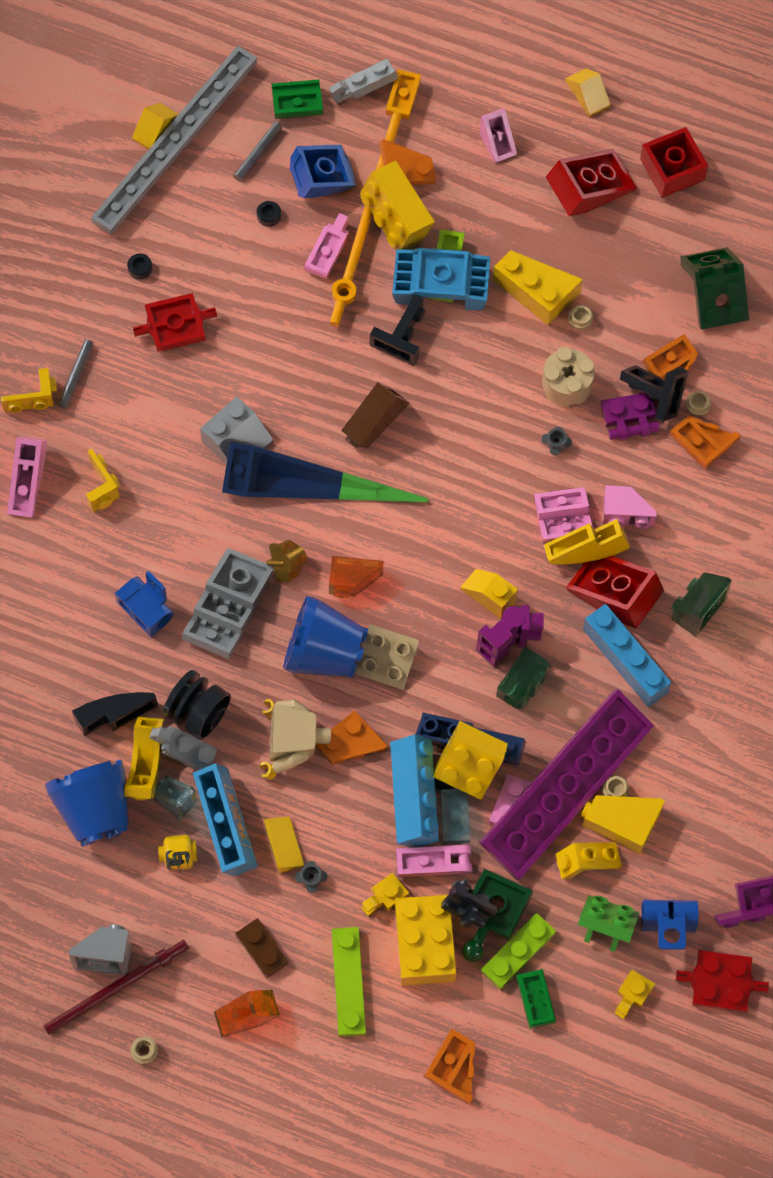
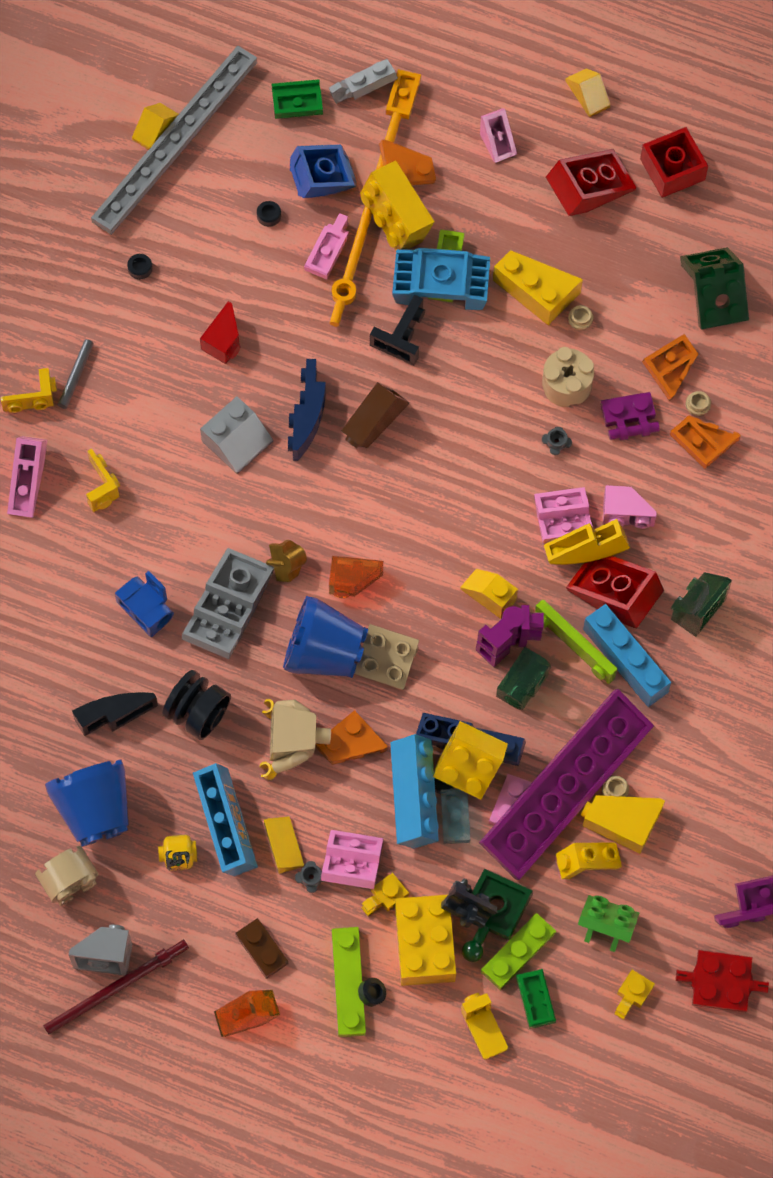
(67, 875): none -> tan brick
(144, 1042): tan plate -> none
(145, 760): yellow arch -> none
(175, 322): red plate -> none
(175, 796): clear light blue slope -> none
(184, 747): light grey hinge -> none
(222, 336): none -> red slope
(257, 151): flat silver bar -> none
(267, 473): dark blue plate -> none
(308, 413): none -> dark blue slope
(352, 859): none -> bright pink slope
(372, 992): none -> black tile
(433, 861): bright pink plate -> none
(453, 1066): orange wing -> none
(483, 1025): none -> yellow bracket
(600, 665): none -> lime plate
(667, 390): black bracket -> none
(669, 916): blue piece -> none

